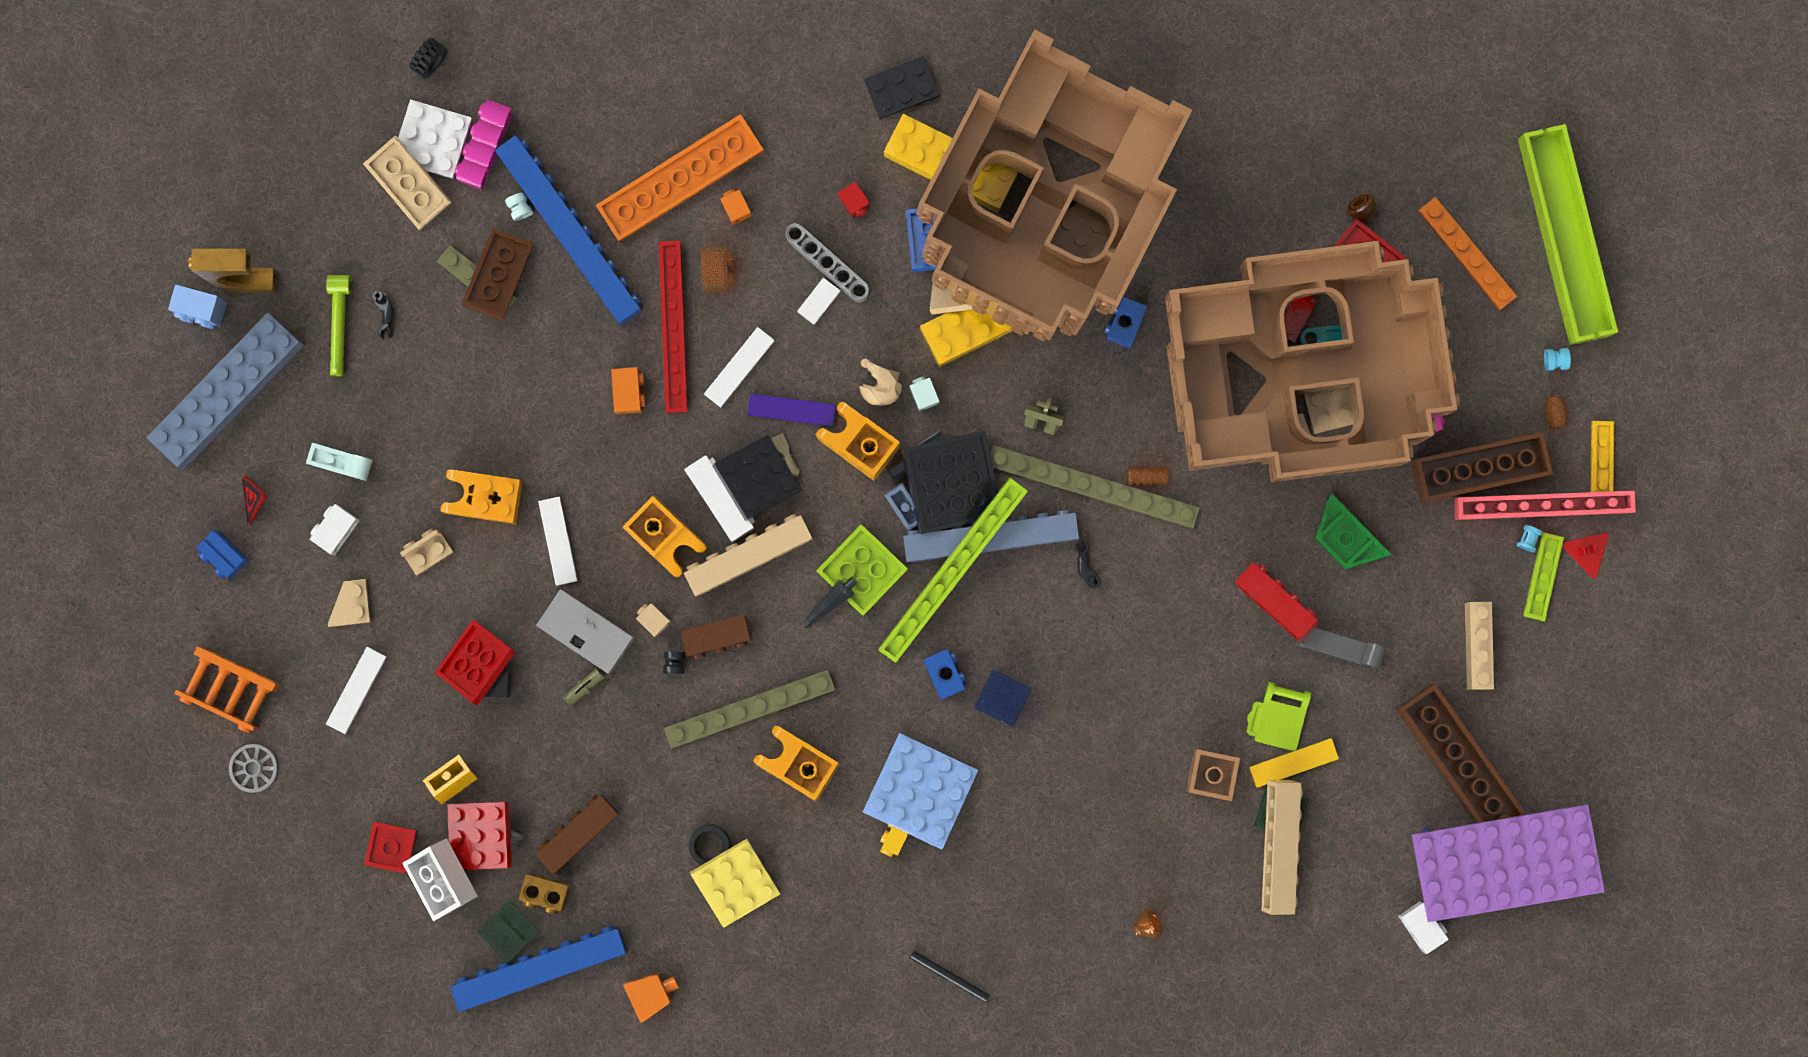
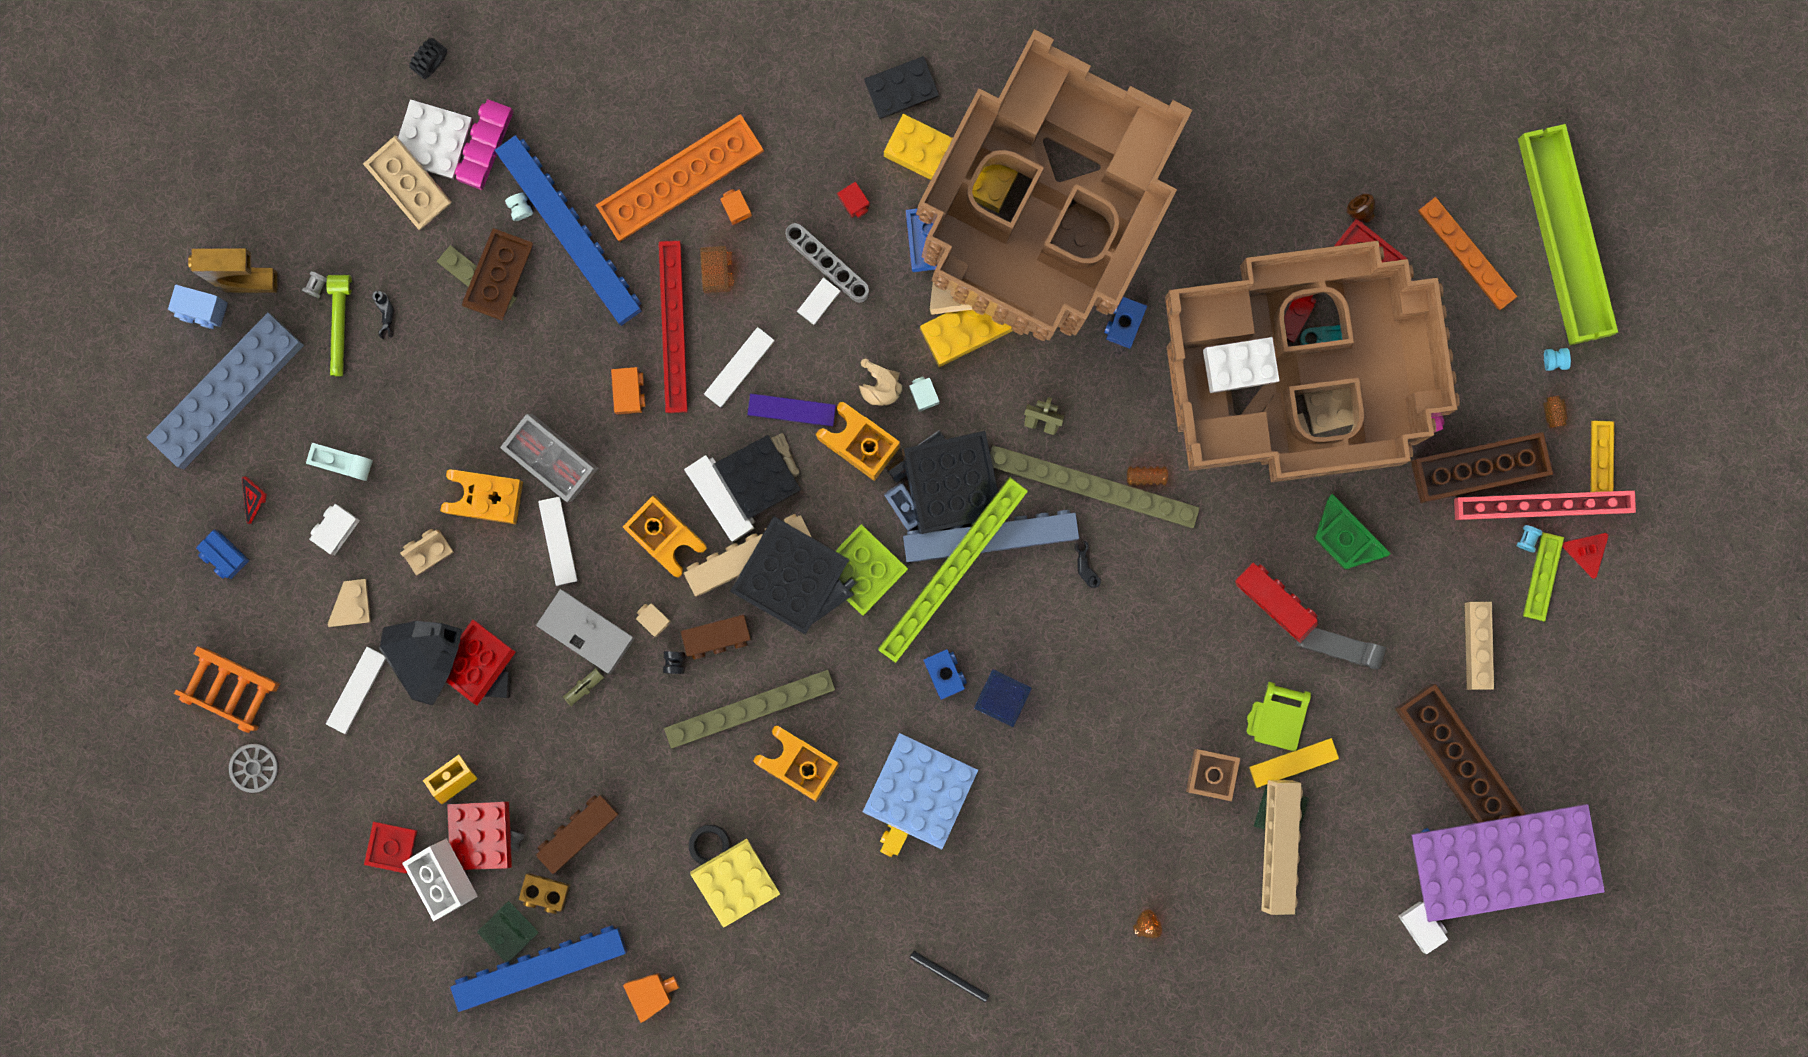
(318, 287): none -> light grey bush
(421, 656): none -> black brick
(549, 457): none -> clear brick
(789, 575): none -> black plate
(1241, 365): none -> white brick

